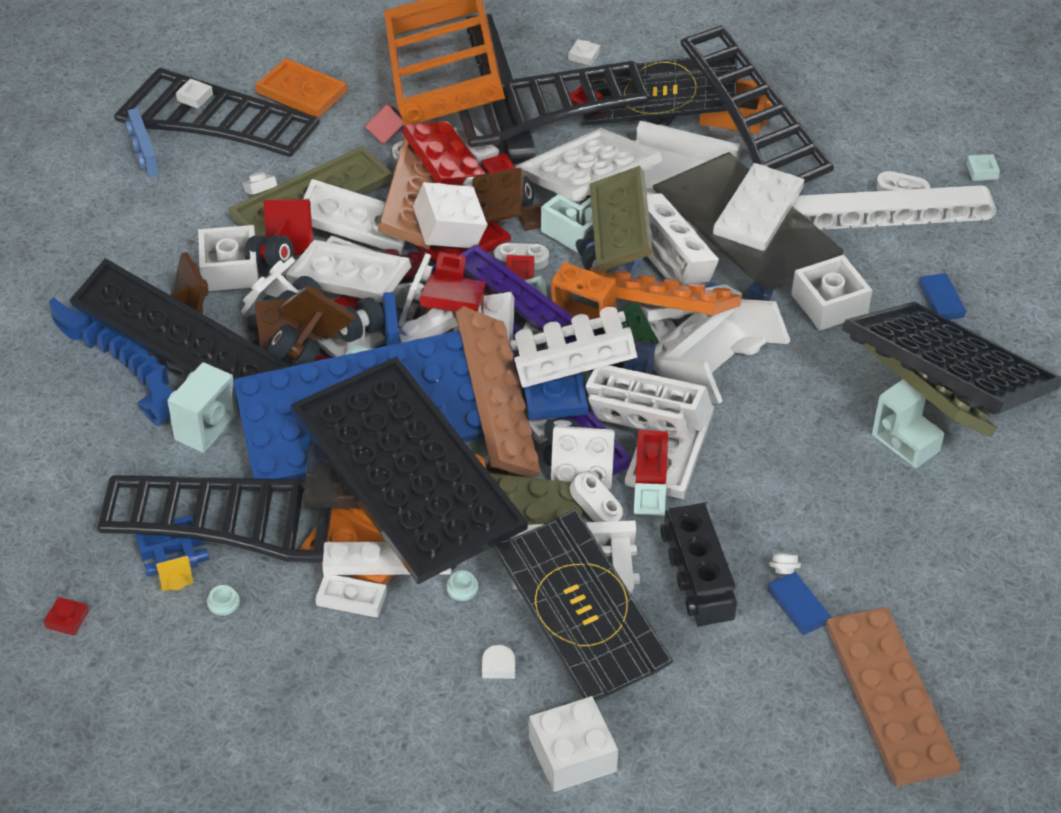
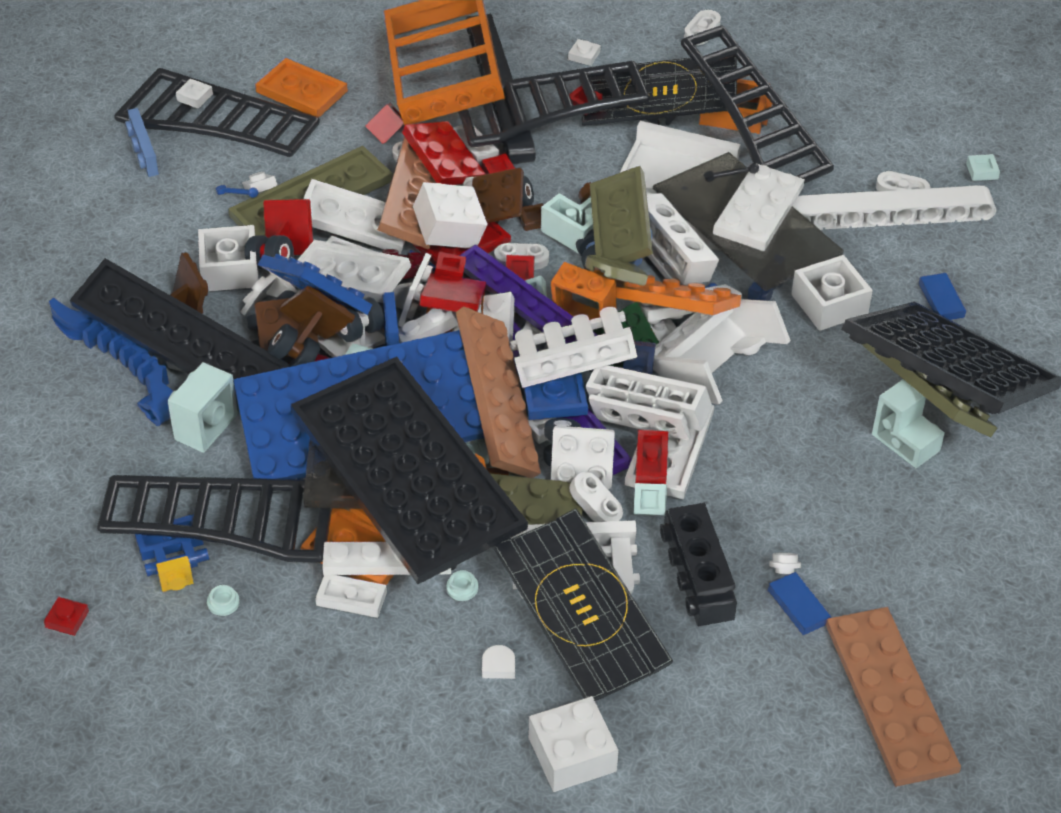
(252, 192): none -> blue hinge
(307, 274): none -> blue plate
(586, 160): white plate -> none
(617, 269): none -> olive tile
(702, 21): none -> white plate
(710, 175): none -> black hinge

